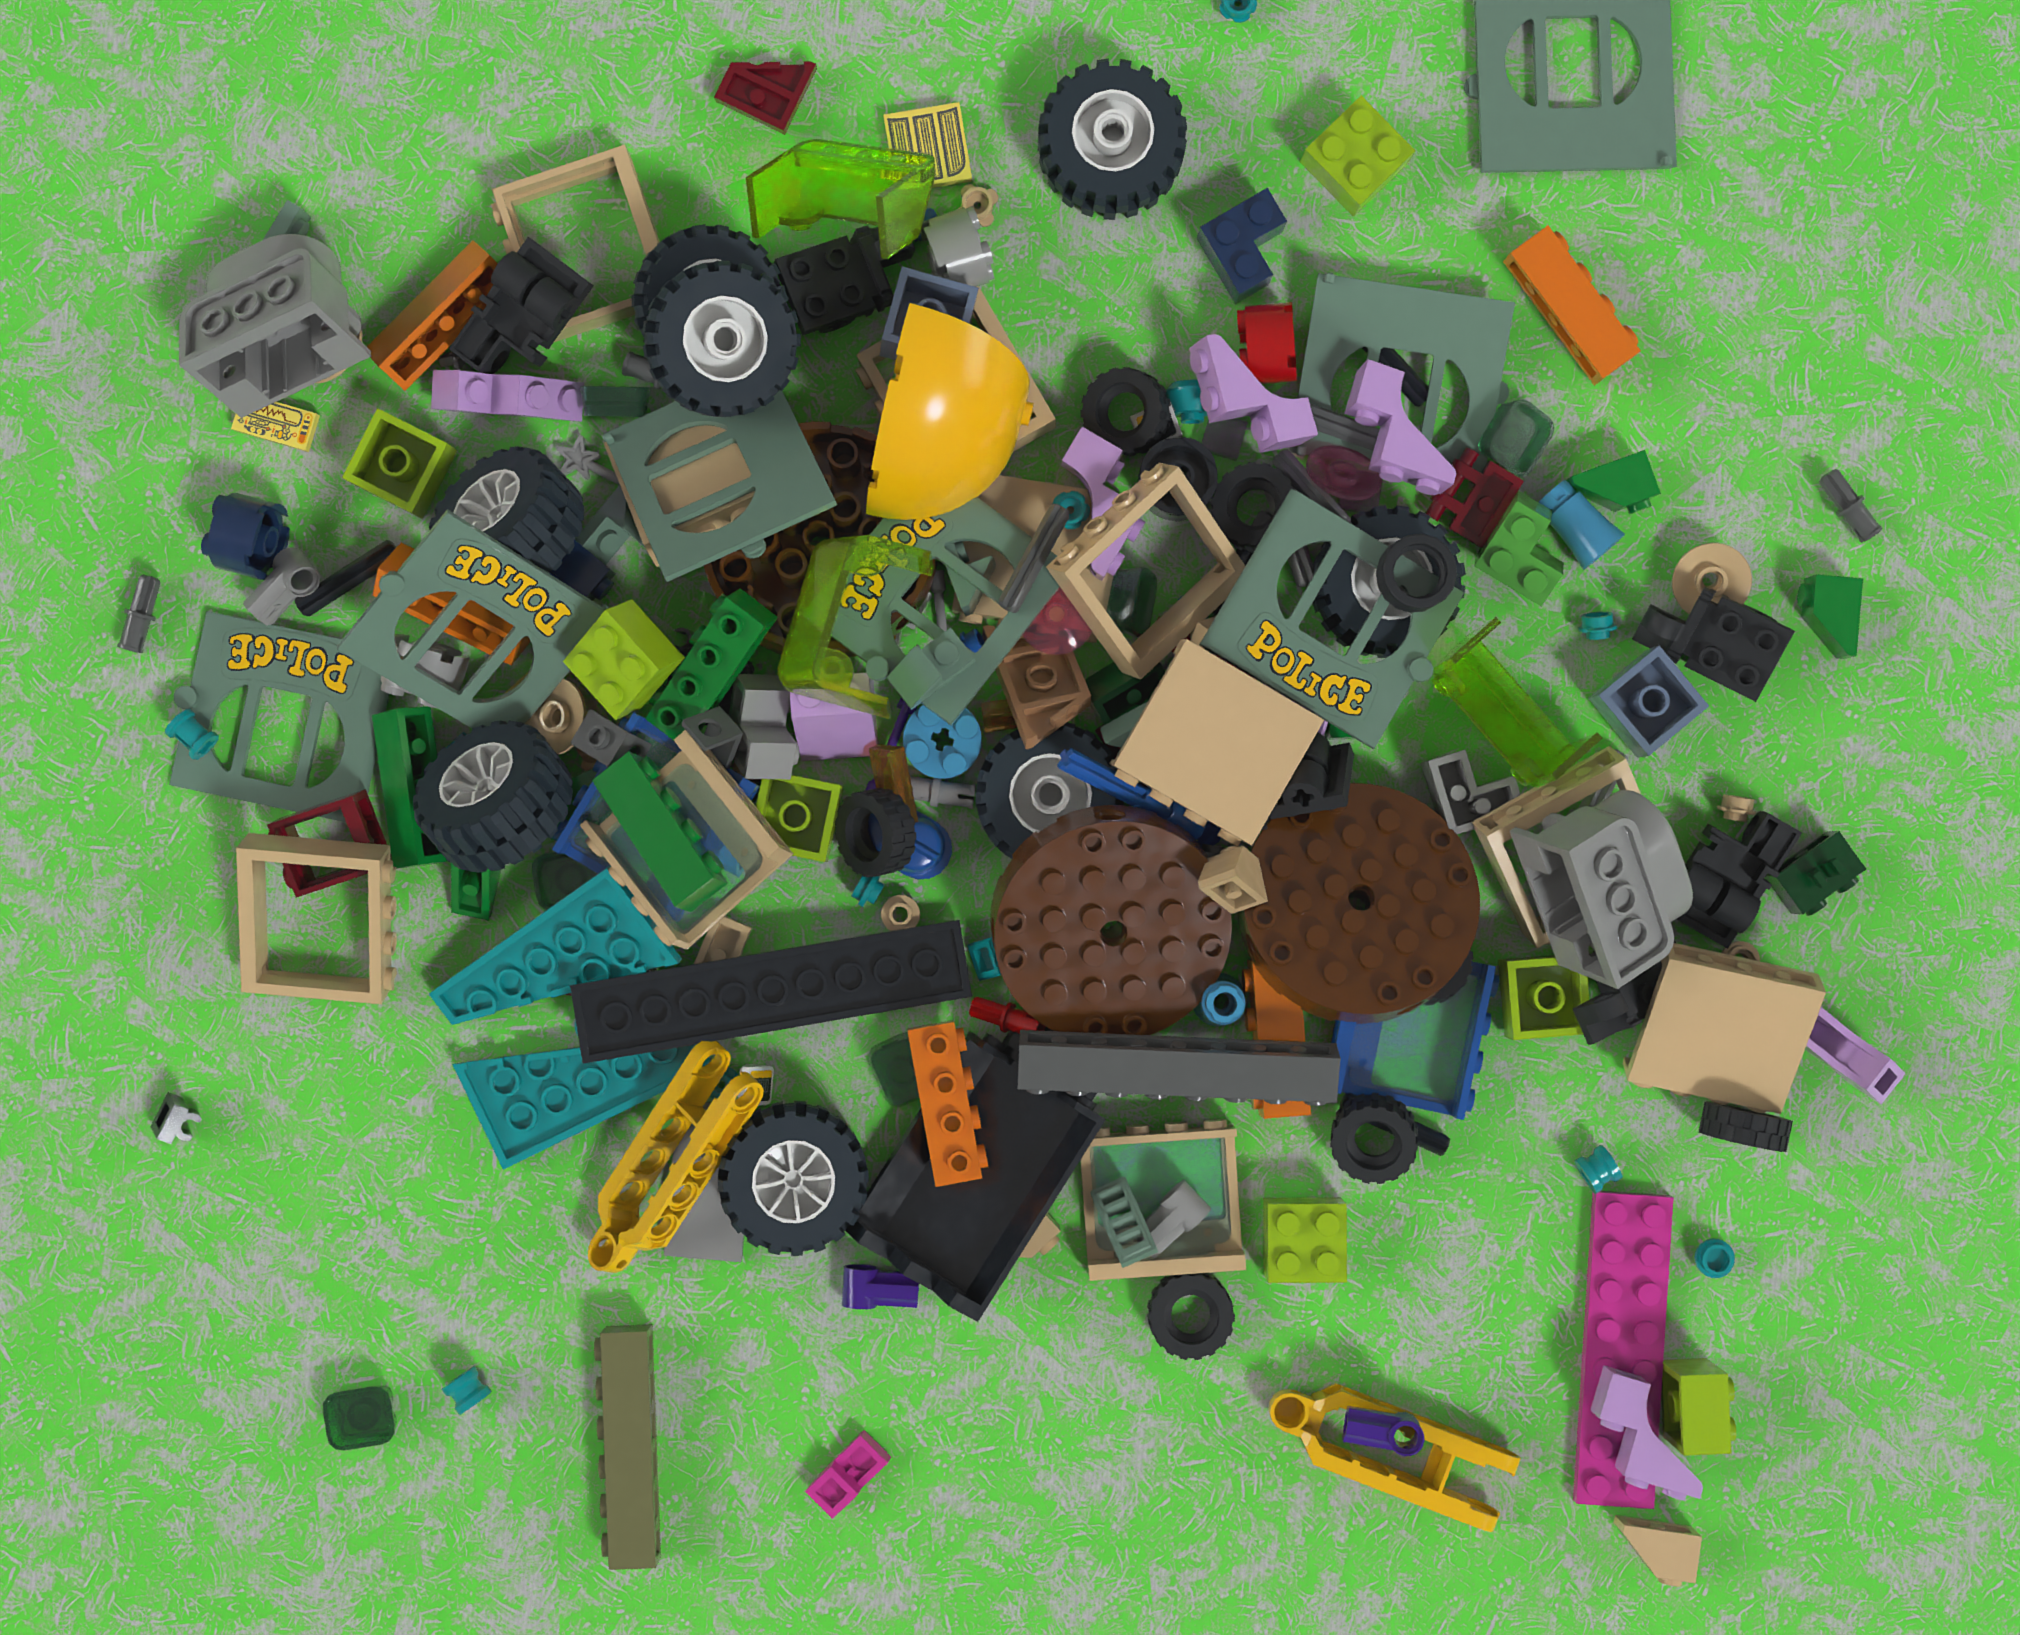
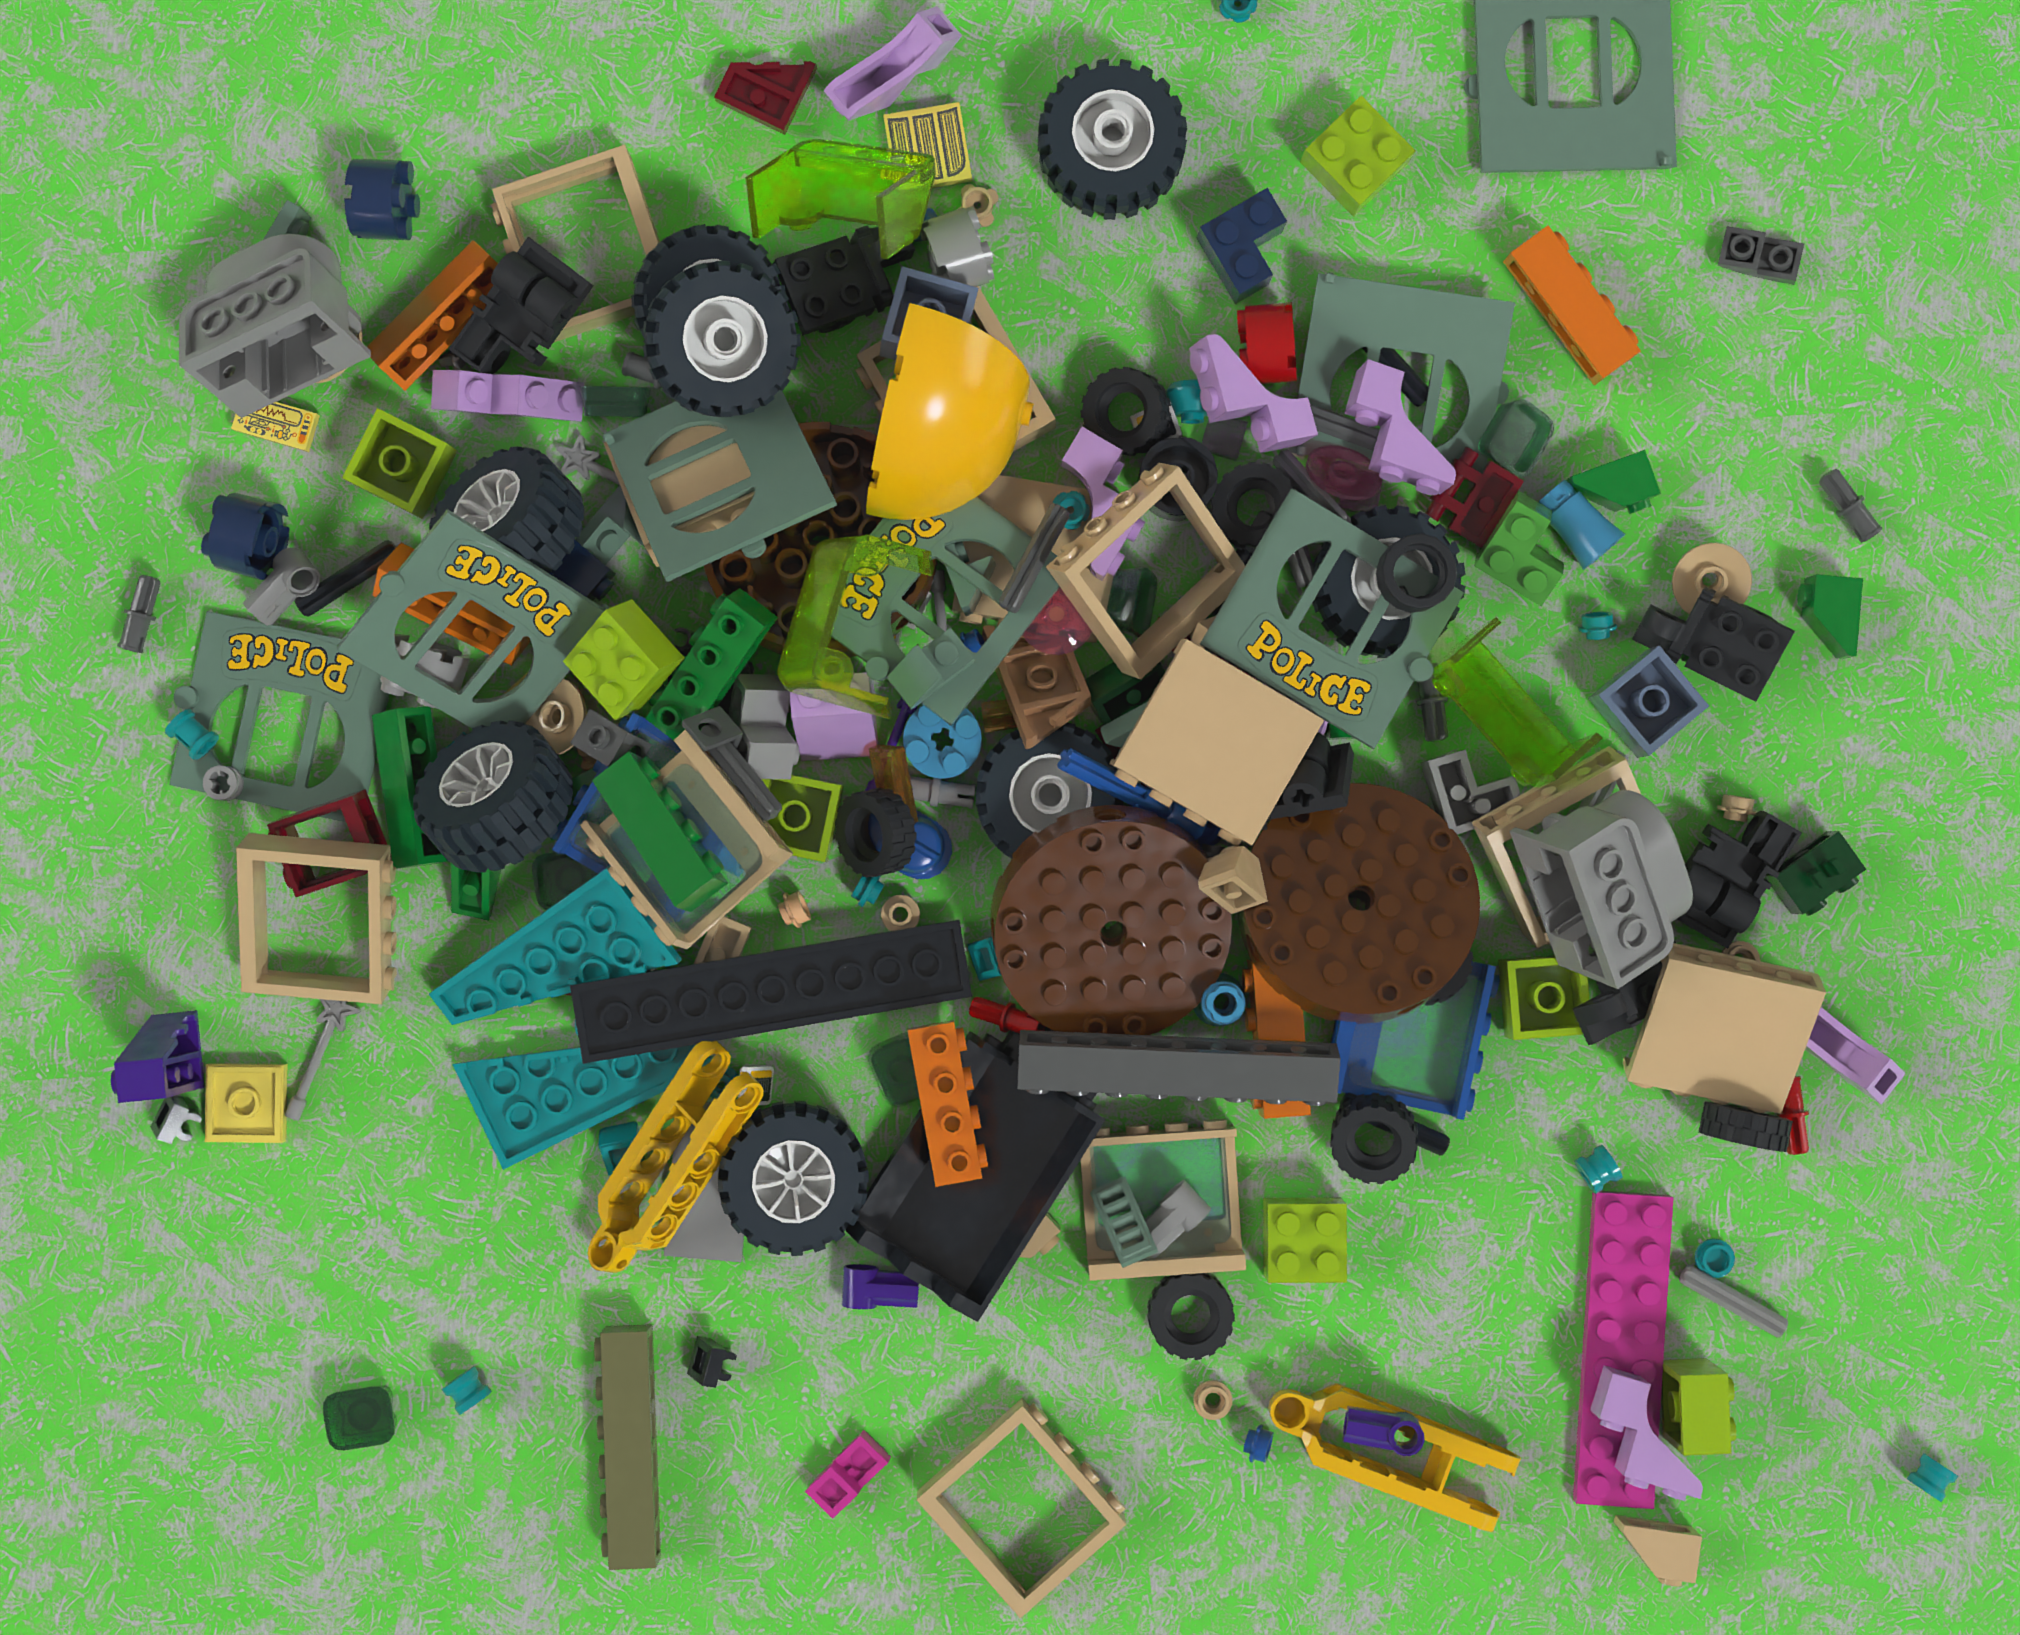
(160, 1059): none -> dark purple wedge
(211, 785): none -> light grey bush
(246, 1103): none -> light yellow tile
(335, 1015): none -> light grey piece
(381, 199): none -> dark blue brick
(615, 1142): none -> teal slope
(707, 1362): none -> black tile
(744, 777): none -> dark grey axle
(794, 909): none -> light nougat plate
(887, 72): none -> lavender arch
(973, 1547): none -> tan window
(1217, 1411): none -> tan plate
(1258, 1444): none -> blue plate
(1433, 710): none -> dark grey axle
(1733, 1301): none -> light grey axle
(1760, 256): none -> dark grey slope
(1794, 1111): none -> red axle
(1932, 1477): none -> teal wheel

